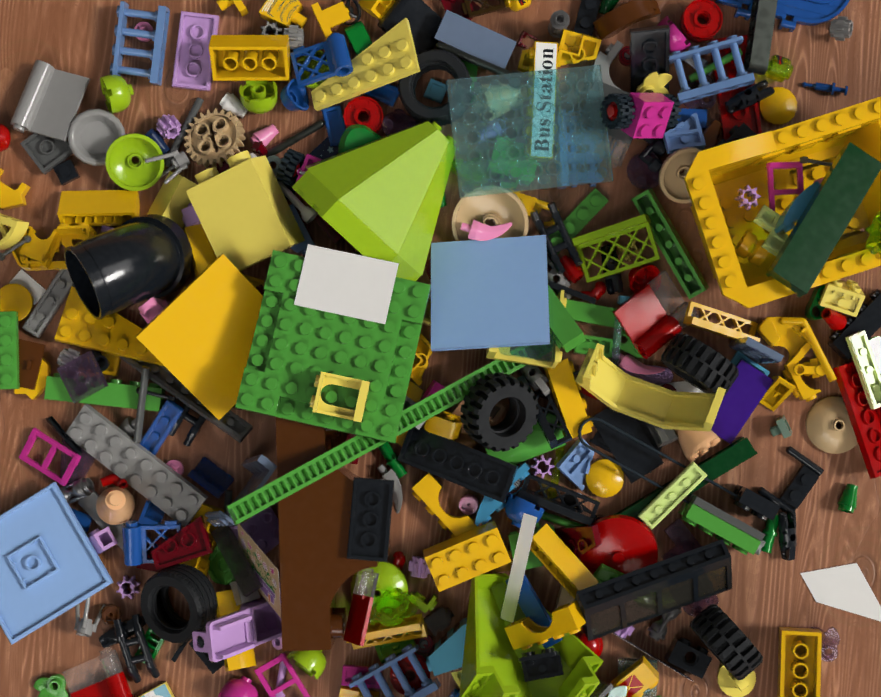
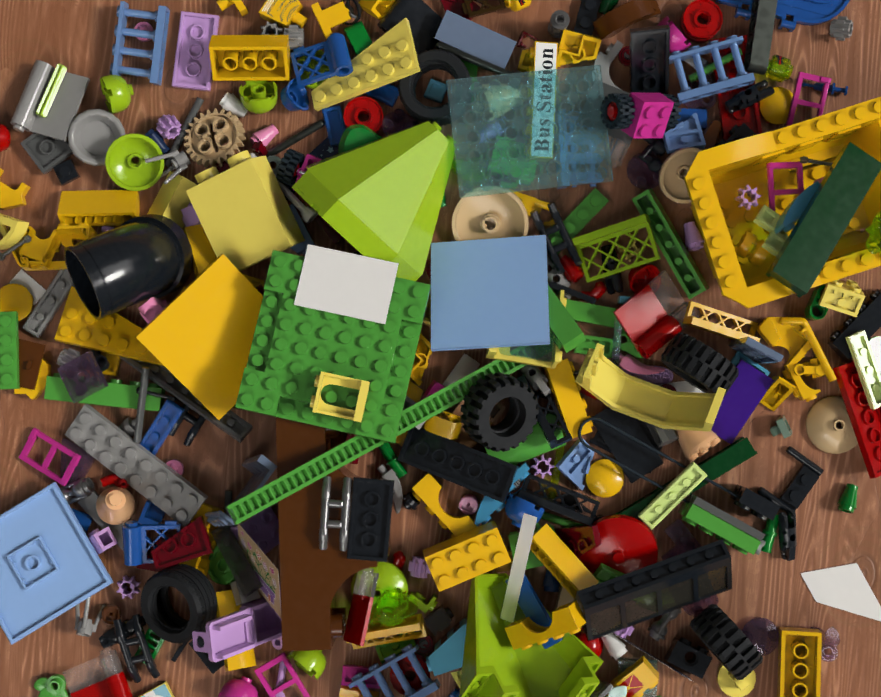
(51, 90): none -> axle
(61, 432): black piece -> none
(211, 477): clear blue panel -> none
(344, 504): none -> flat silver piece
(410, 501): none -> black plate
(463, 368): none -> white slope
(483, 232): bright pink bar -> none
(541, 665): black bracket -> none
(550, 583): none -> dark blue cone
(614, 646): none -> white cone
(655, 83): light yellow plate -> none
(693, 238): none -> lavender cone
(762, 634): none -> dish
(795, 99): none -> dark pink window
(834, 319): red cone -> none

